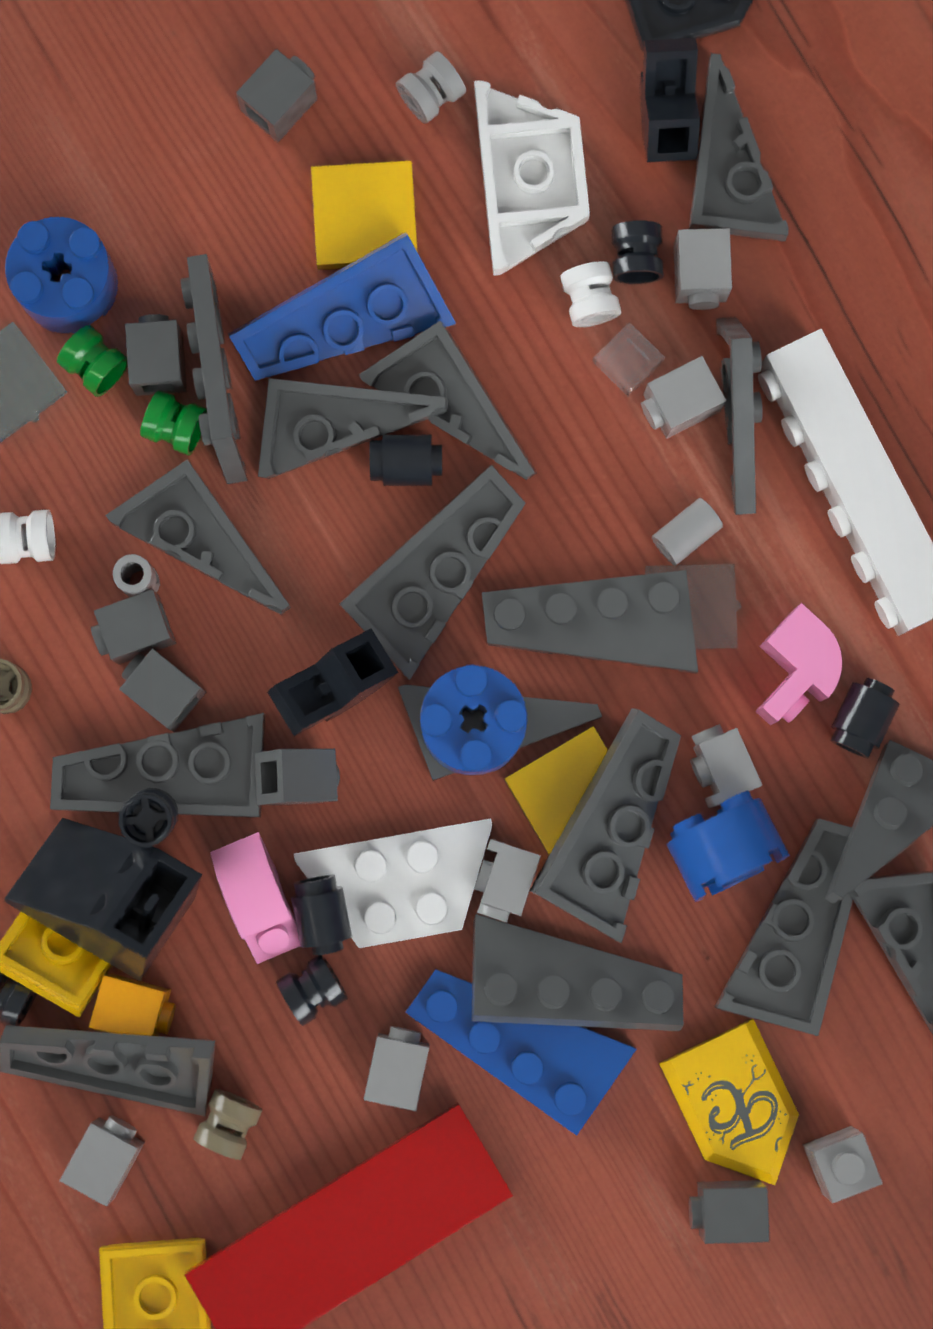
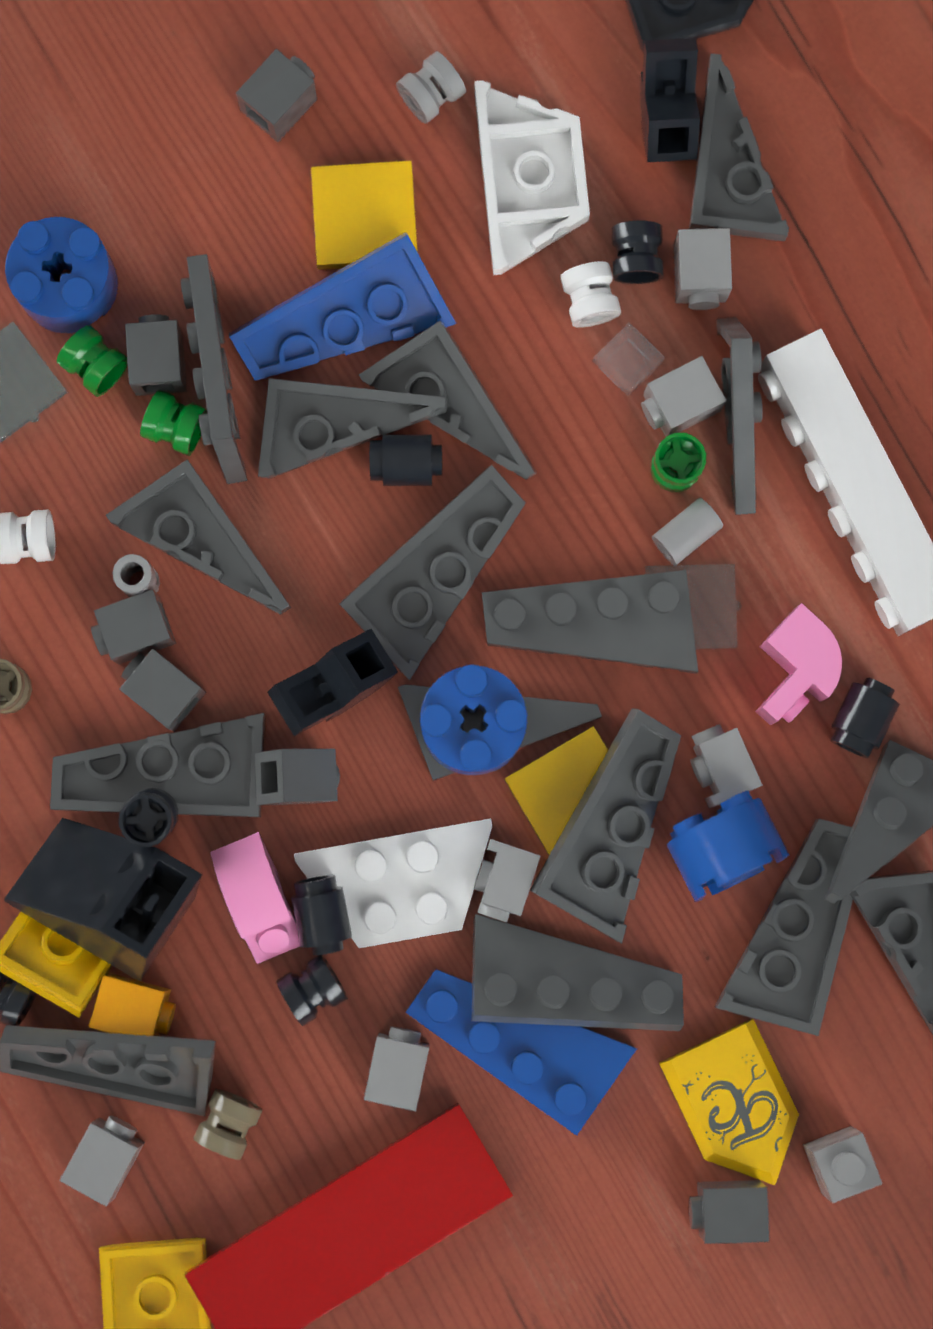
(679, 453): none -> green wheel

